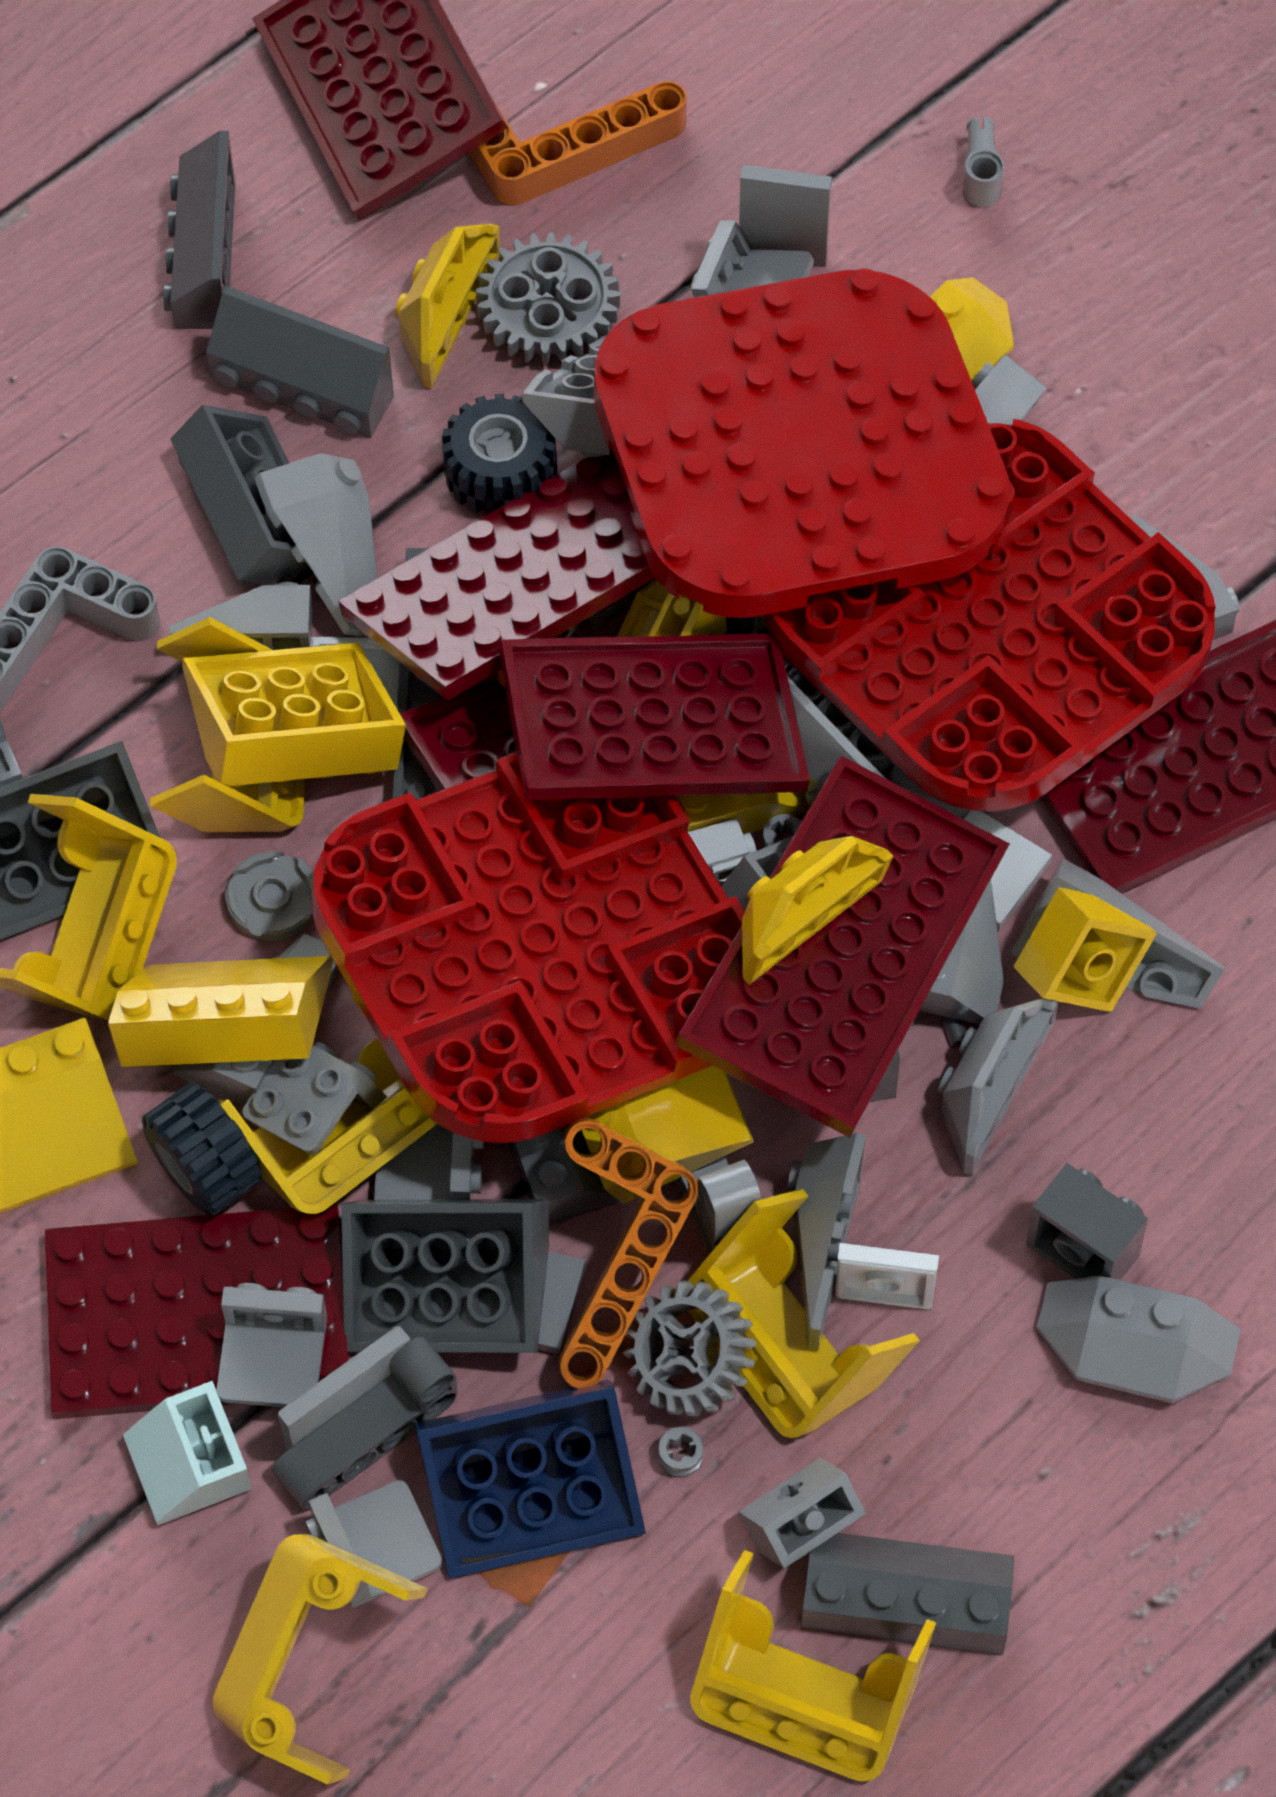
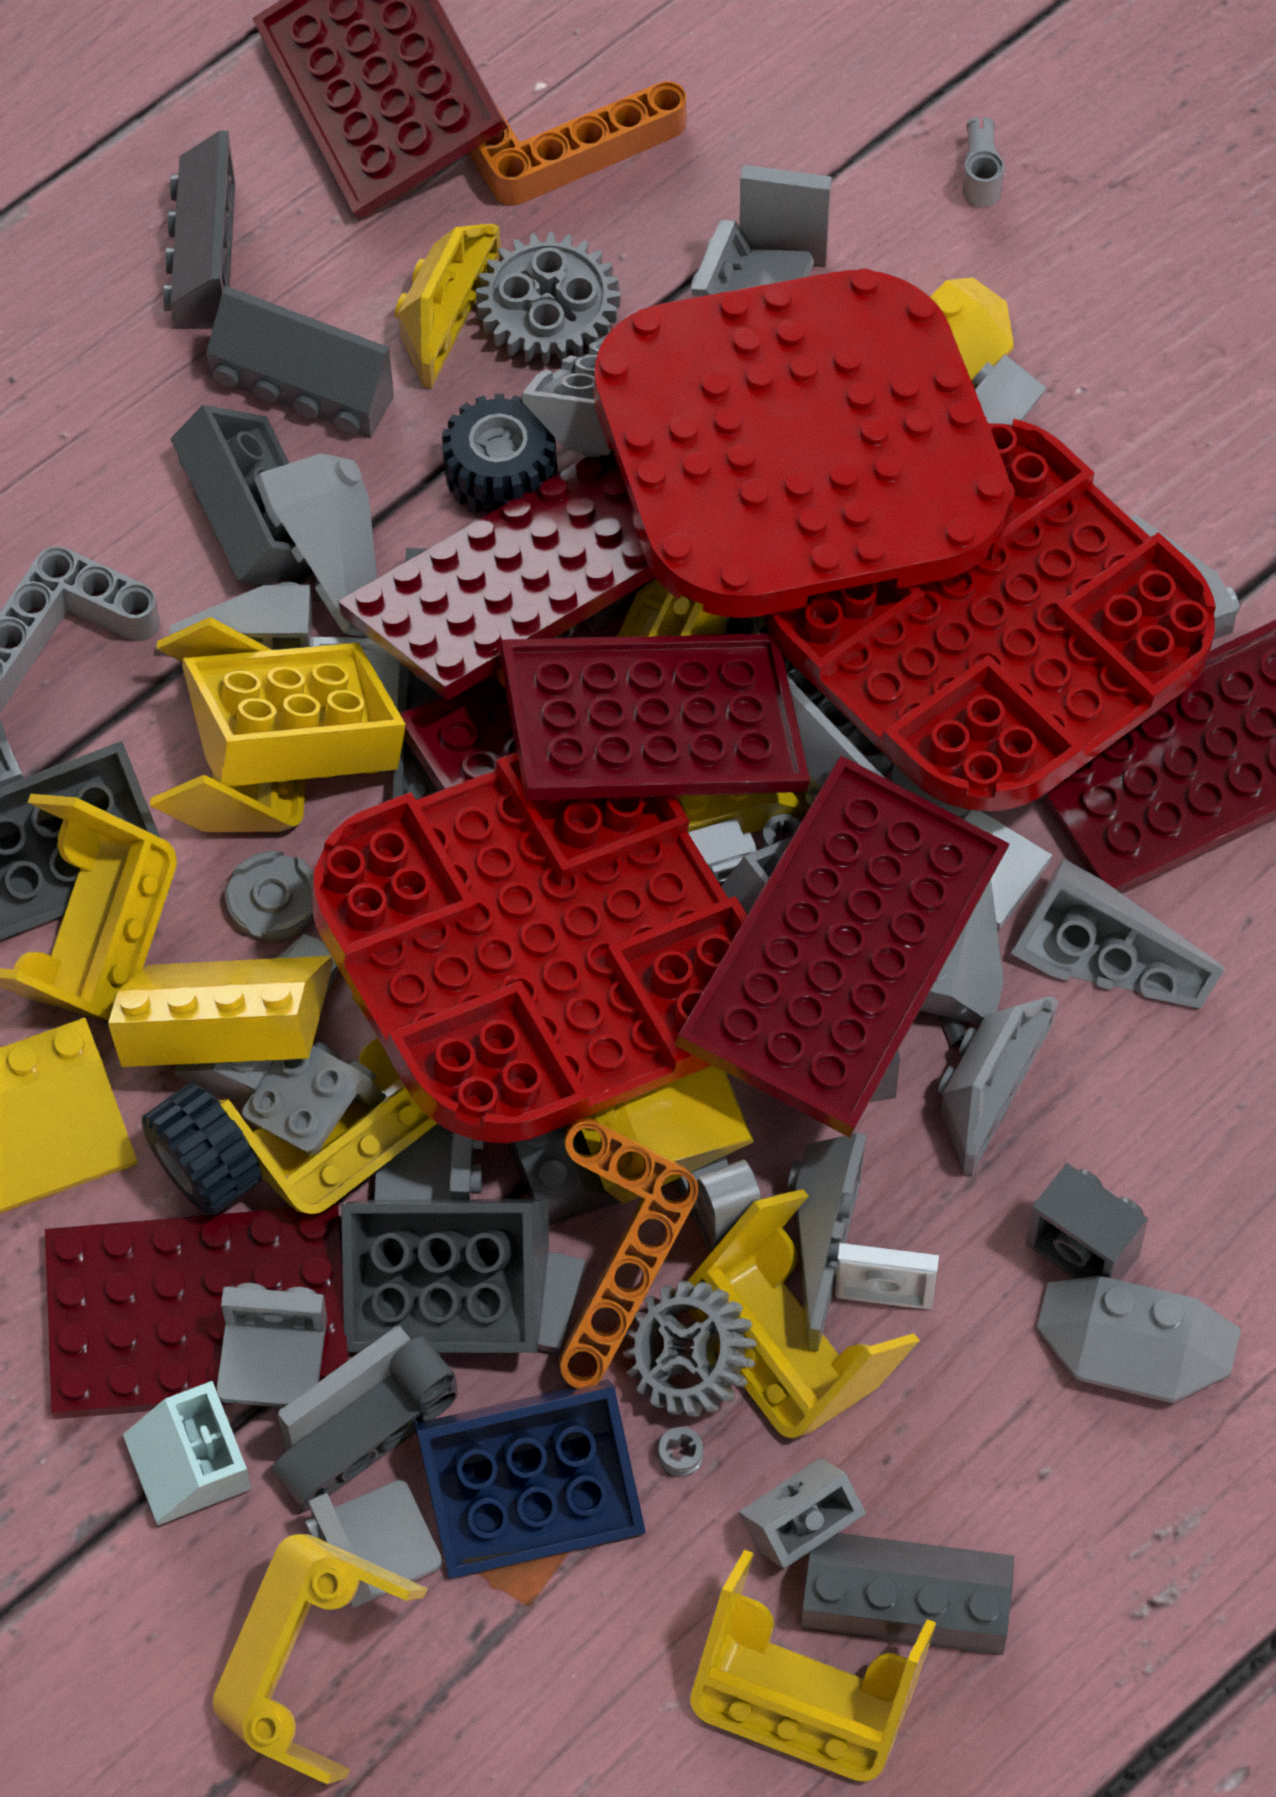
(806, 898): yellow wedge -> none
(1083, 951): yellow slope -> none

